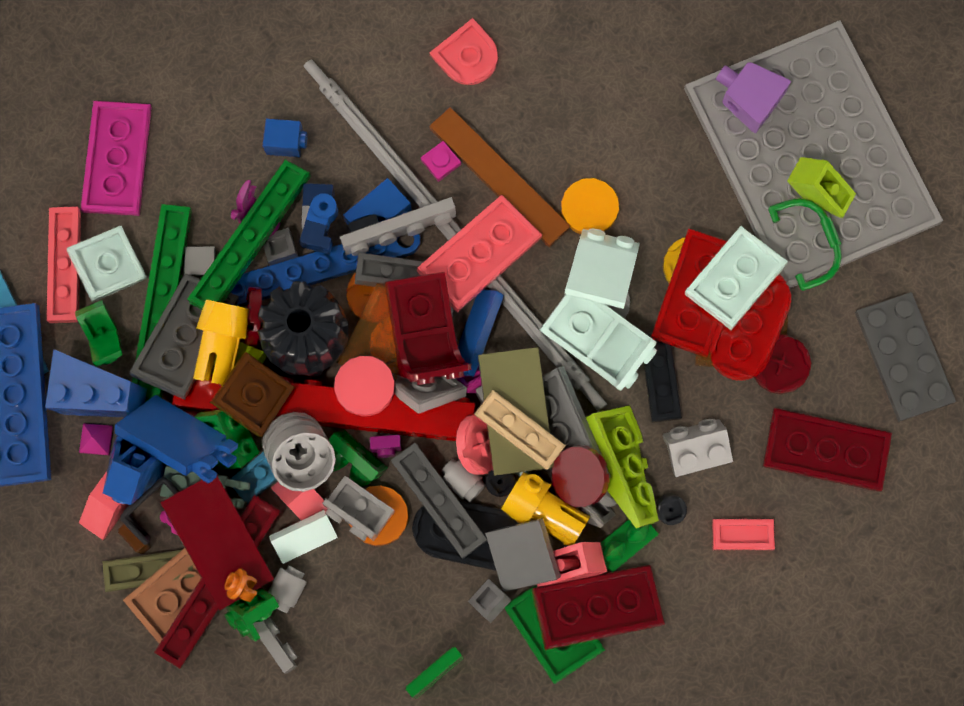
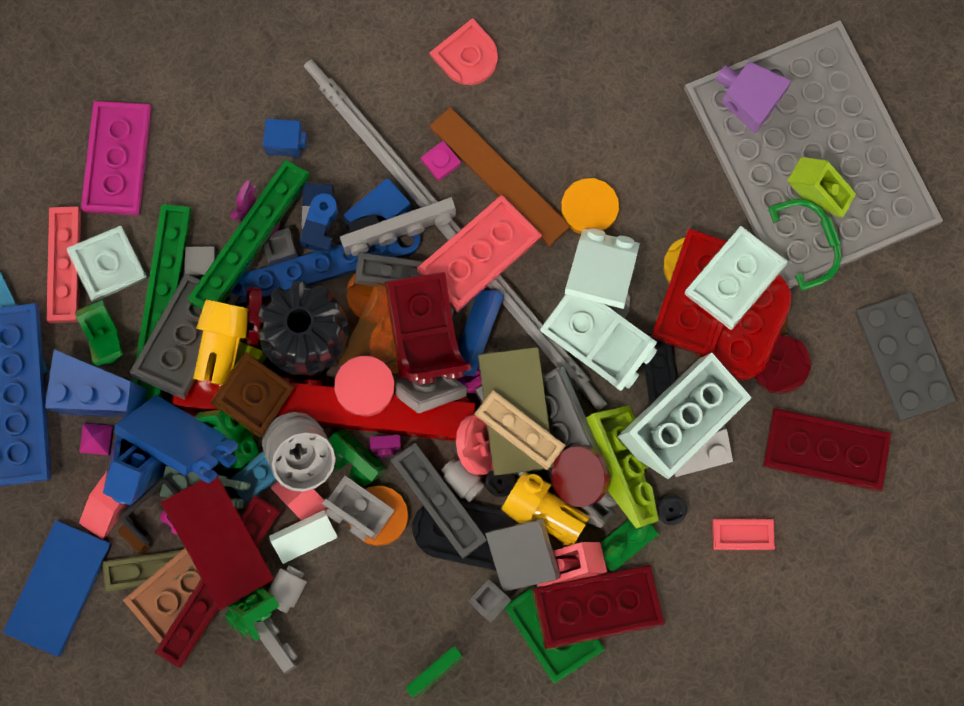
(57, 588): none -> blue tile
(240, 585): orange plate -> none
(685, 416): none -> light aqua slope

